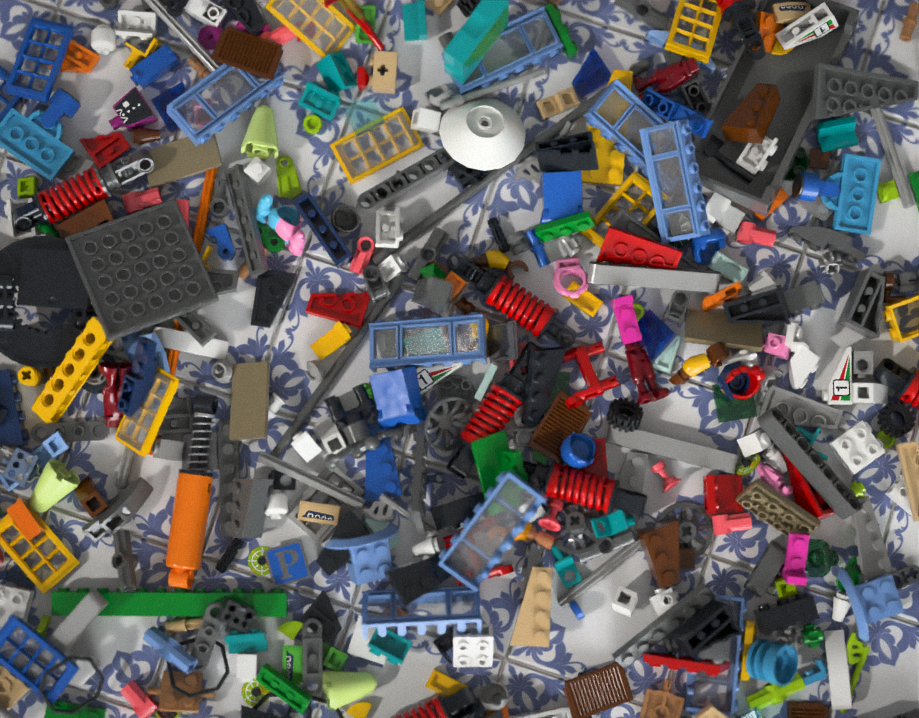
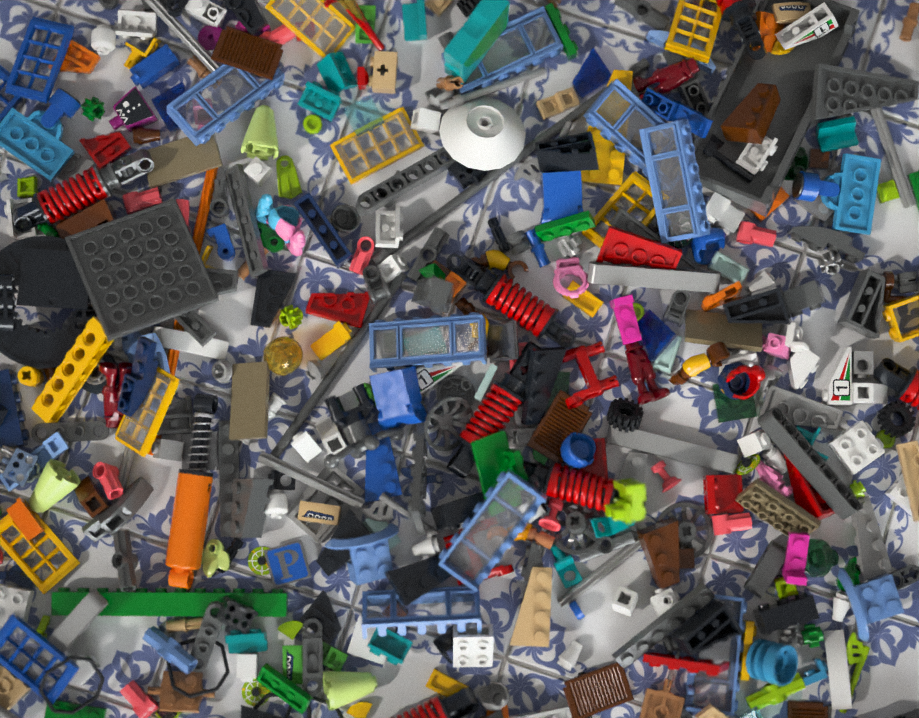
(93, 108): none -> green gear
(109, 479): none -> coral piece
(213, 560): none -> yellowish green plate
(283, 355): none -> clear yellow cylinder
(291, 317): none -> lime gear
(449, 83): none -> medium nougat pin
(570, 655): none -> white cone
(630, 503): none -> lime hips

